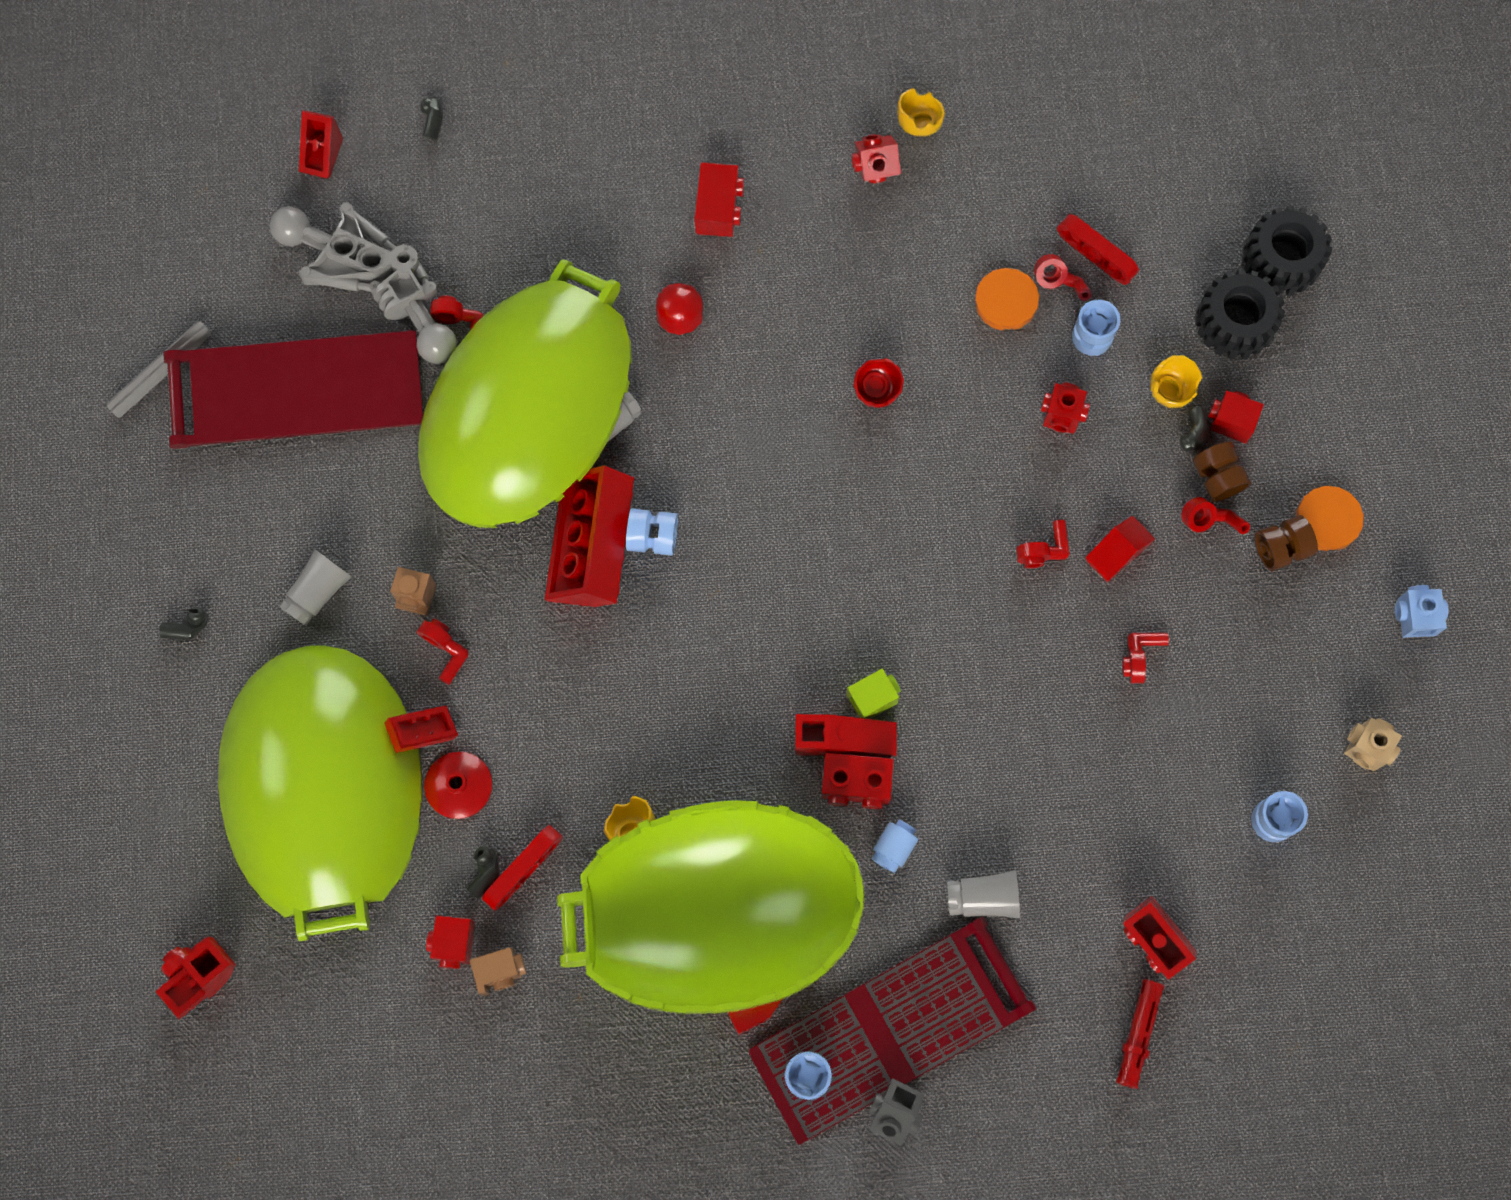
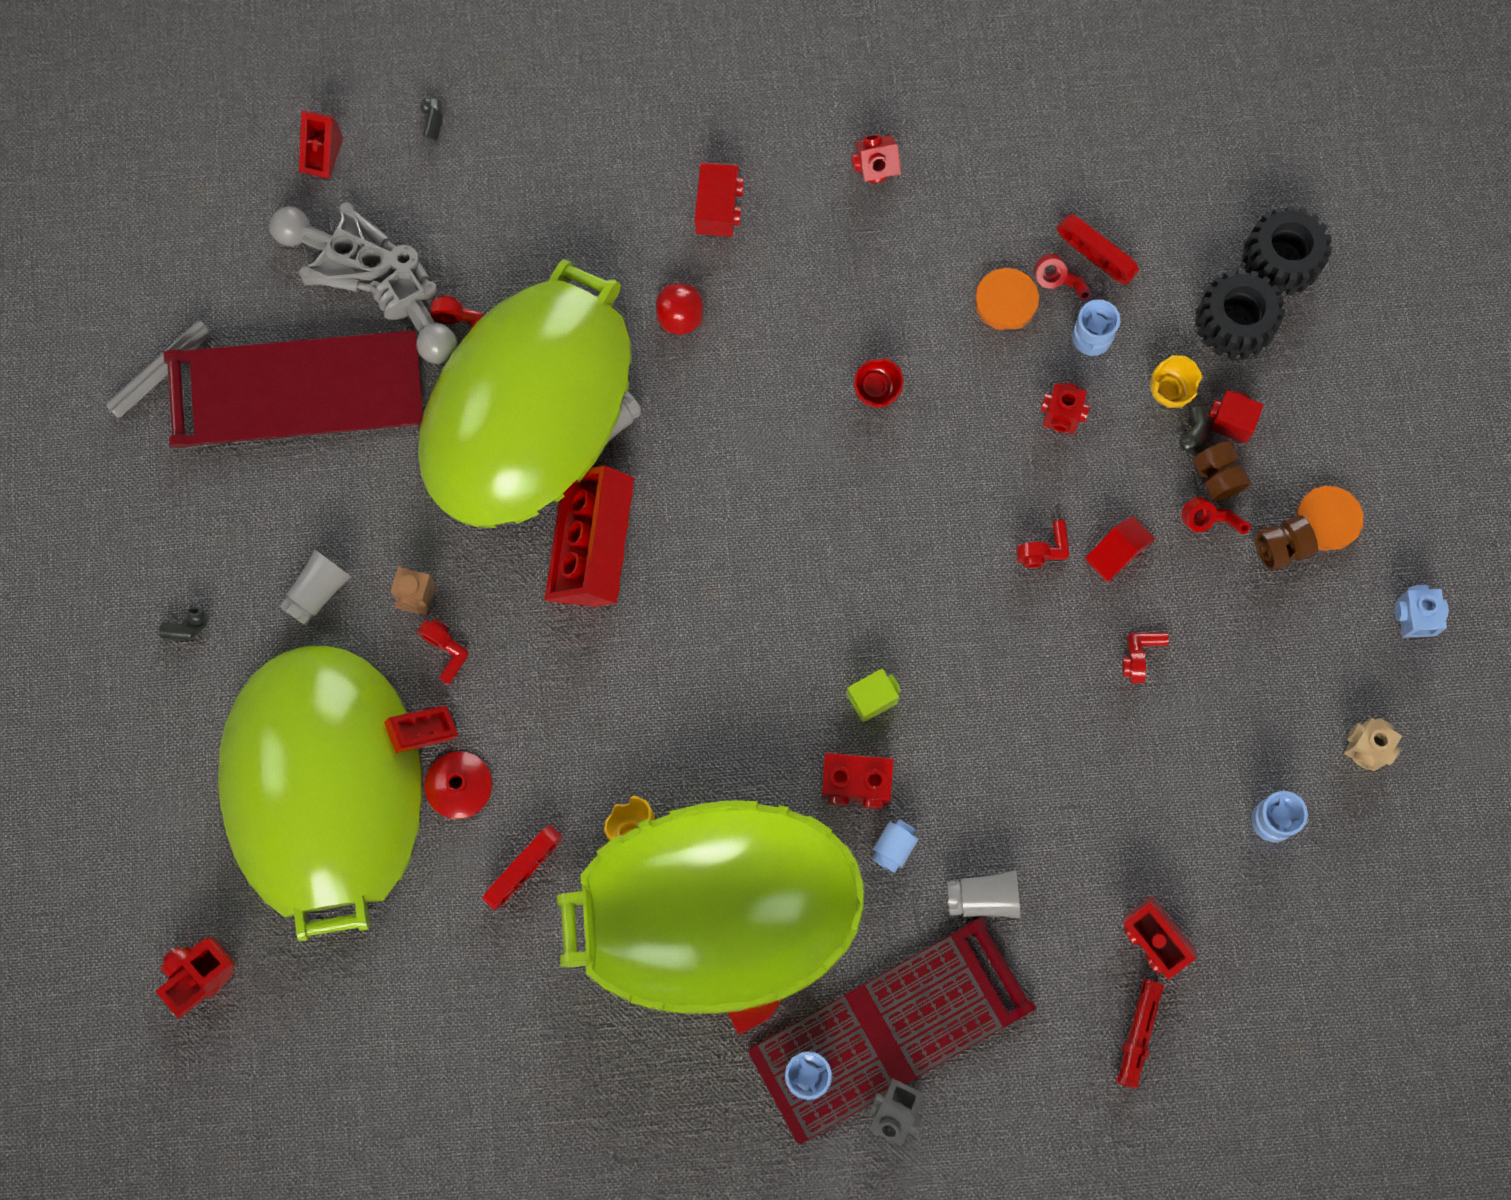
(451, 941): red brick -> none
(488, 871): pearl dark grey arm -> none
(497, 970): medium nougat brick -> none
(640, 531): light blue wheel -> none
(844, 735): red slope -> none
(919, 113): yellow hair -> none

